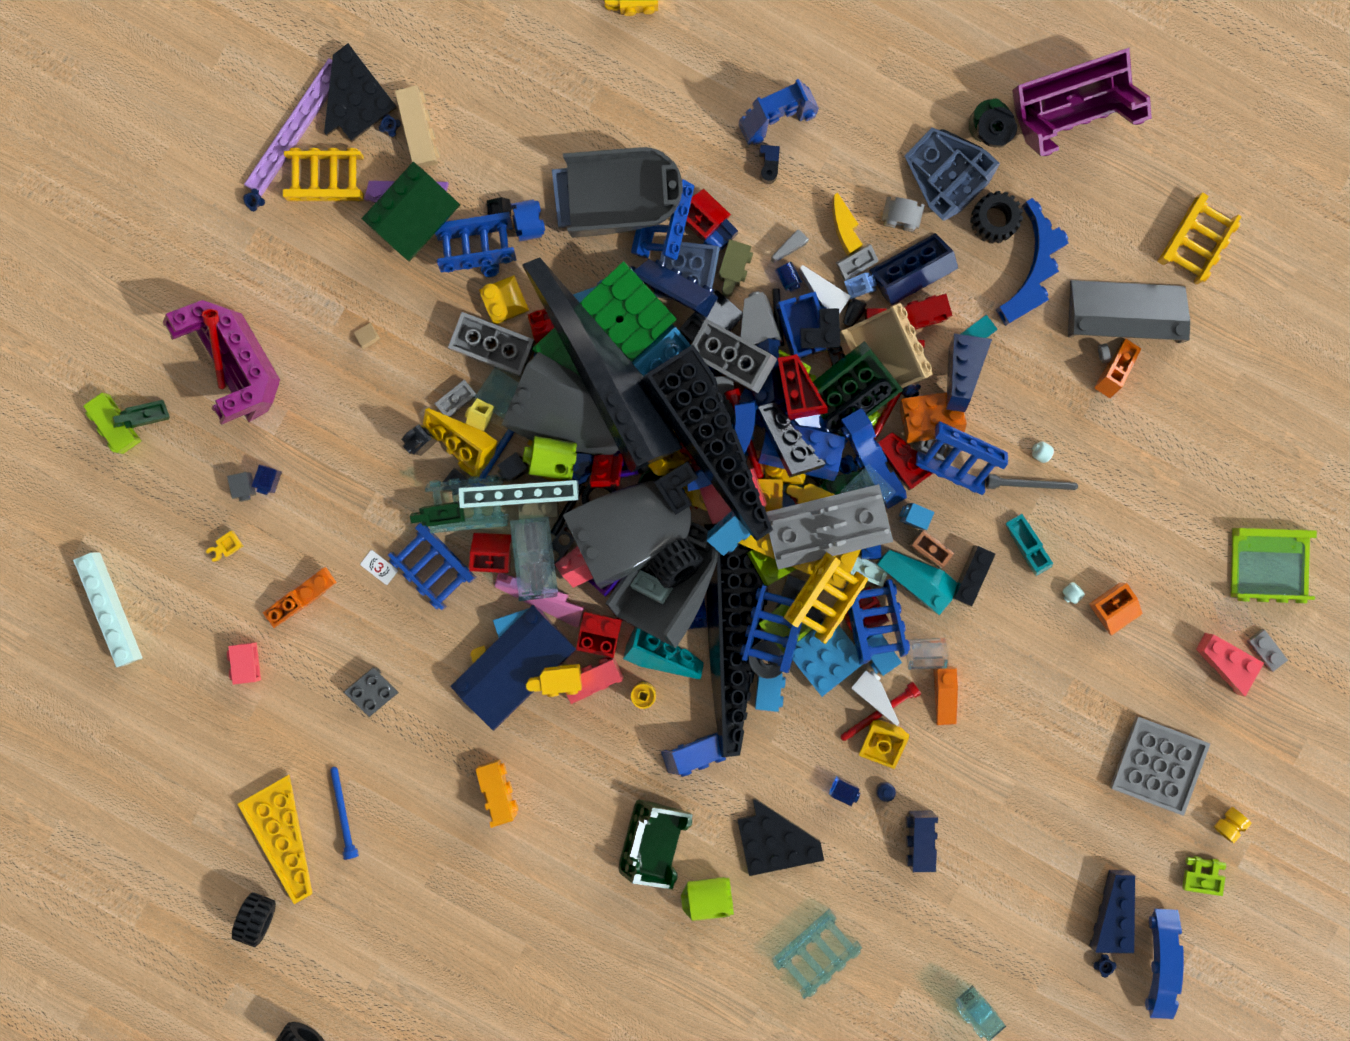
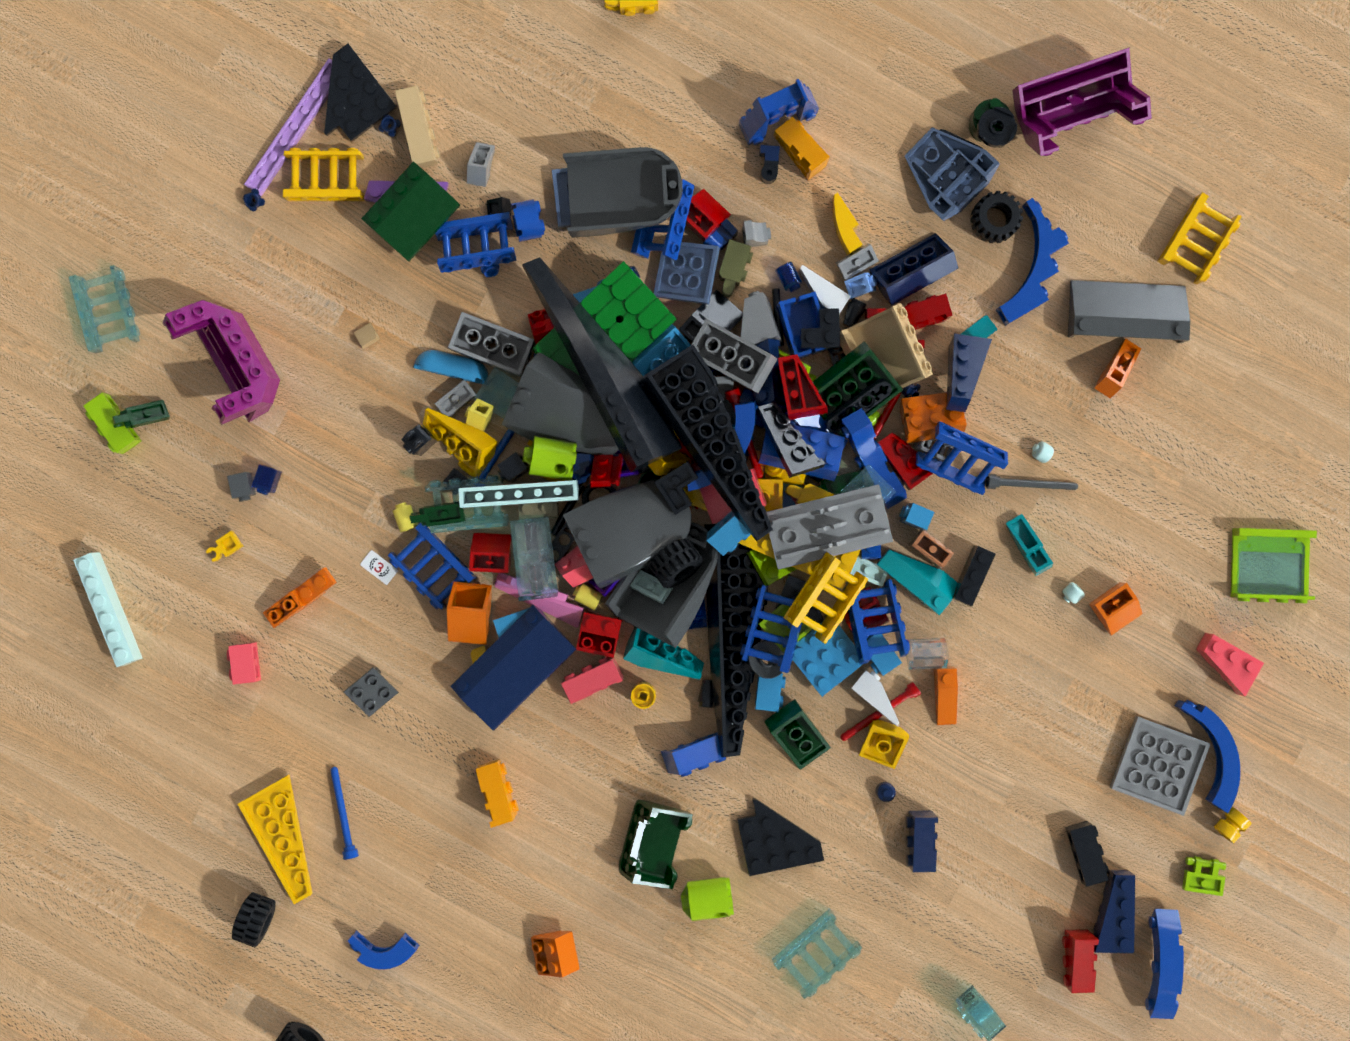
(90, 322): none -> clear light blue fence
(211, 319): red piece -> none
(383, 958): none -> blue arch
(402, 517): none -> light yellow brick
(451, 366): none -> dark azure brick
(469, 613): none -> orange slope
(480, 164): none -> light grey arch
(503, 300): yellow slope -> none
(555, 953): none -> orange slope
(557, 680): yellow hinge -> none
(587, 596): none -> light yellow brick
(677, 287): dark blue slope -> none
(706, 695): none -> black cone
(755, 233): none -> light grey arch
(795, 242): light grey slope -> none
(797, 734): none -> dark green slope
(801, 148): none -> light orange wedge
(844, 791): clear blue brick -> none
(847, 465): dark blue plate -> none
(902, 213): light grey brick -> none
(1079, 960): none -> red wedge
(1087, 853): none -> black brick
(1104, 353): light grey tile -> none
(1105, 971): dark blue plate -> none
(1227, 758): none -> blue arch
(1267, 650): light grey plate -> none

